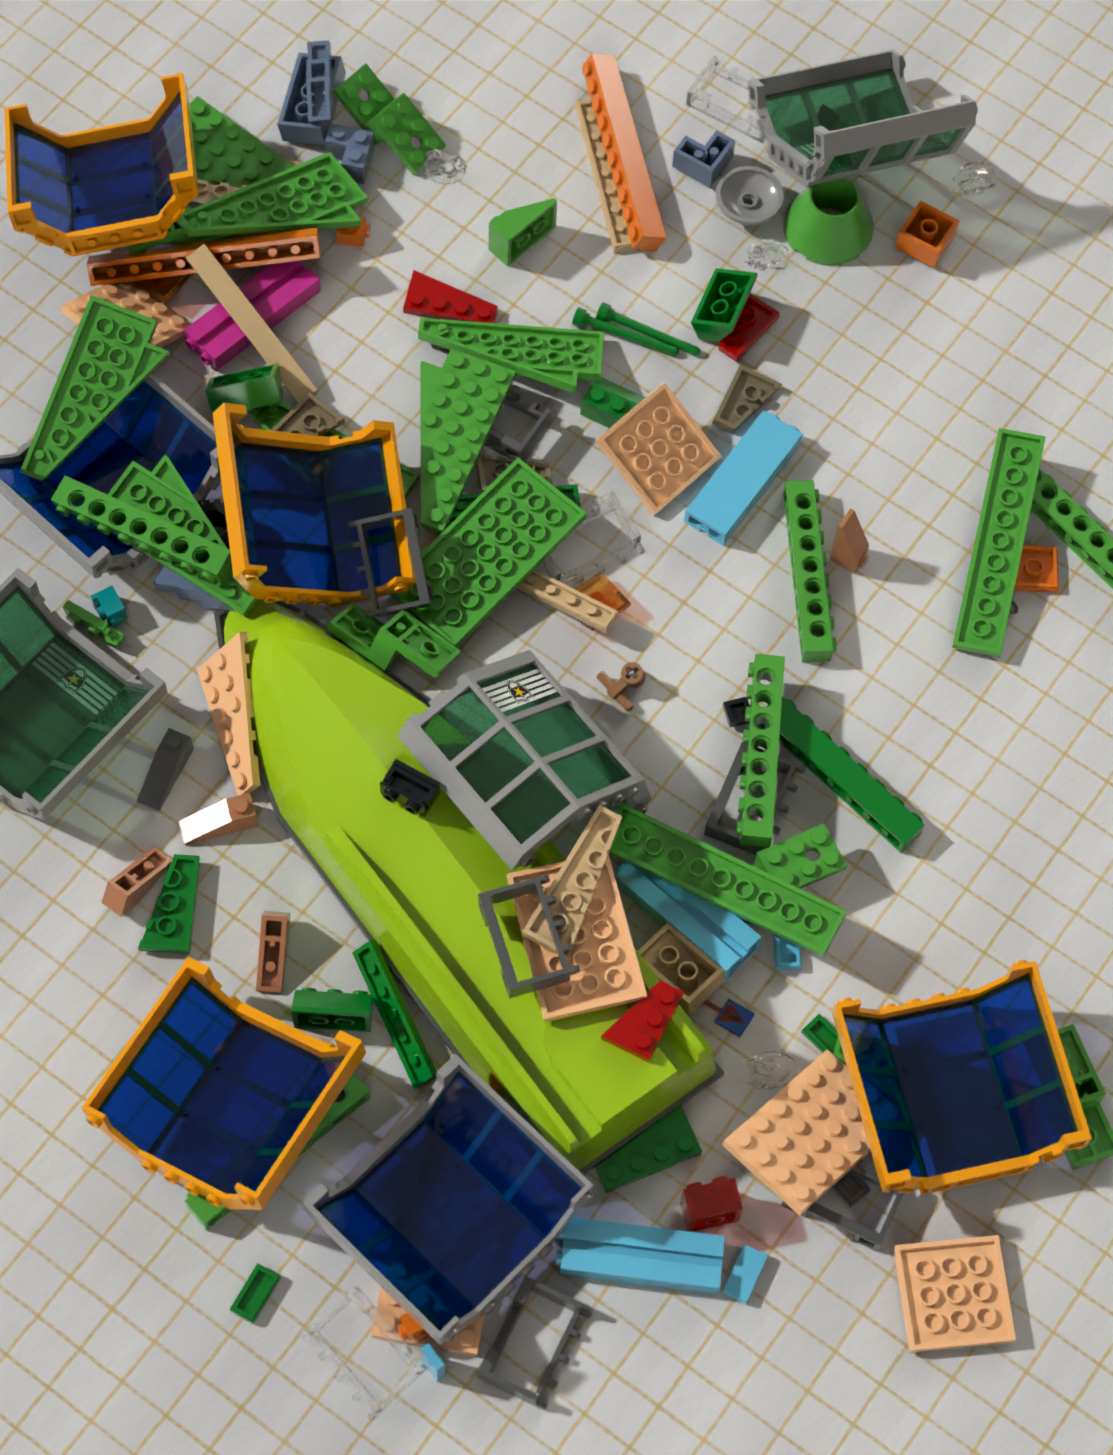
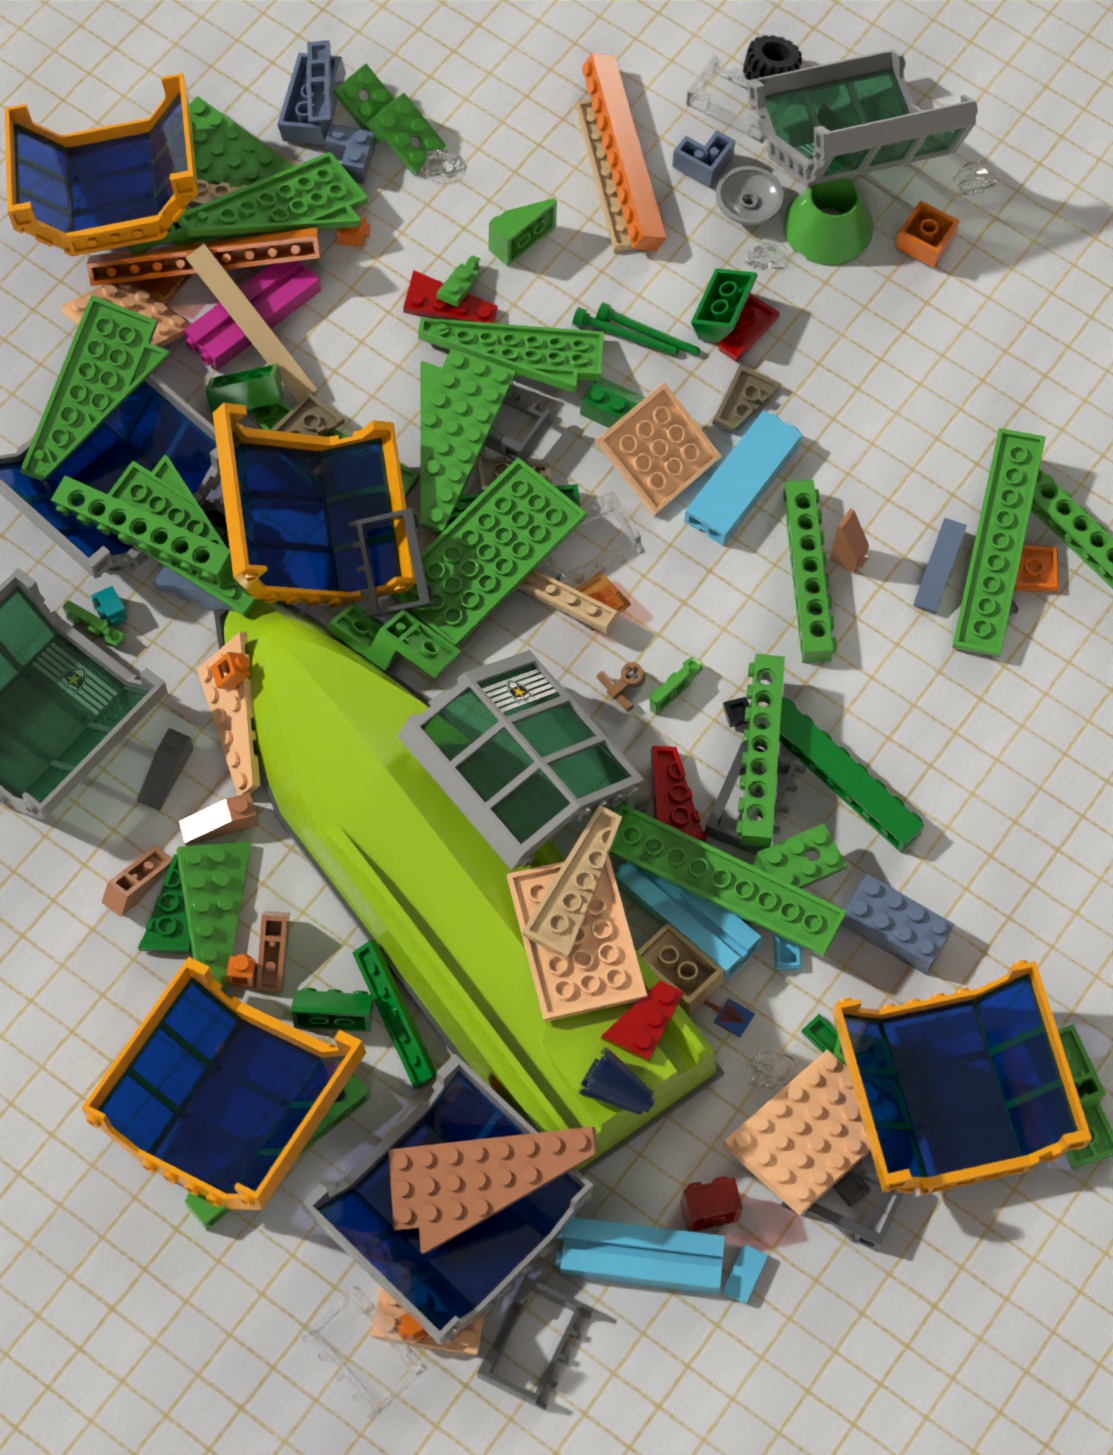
(212, 898): none -> bright green wing
(235, 666): none -> orange brick
(242, 967): none -> orange brick
(255, 1293): green tile -> none
(409, 788): black hinge -> none
(433, 1361): medium azure tile -> none
(460, 282): none -> bright green hinge
(466, 1182): none -> nougat wing
(512, 891): dark grey hinge -> none
(616, 1085): none -> dark blue cone
(654, 1150): green wing -> none
(671, 794): none -> red wing
(675, 685): none -> bright green hinge
(770, 57): none -> black tyre
(897, 924): none -> sand blue brick
(940, 565): none -> sand blue slope
(954, 1293): light nougat plate -> none

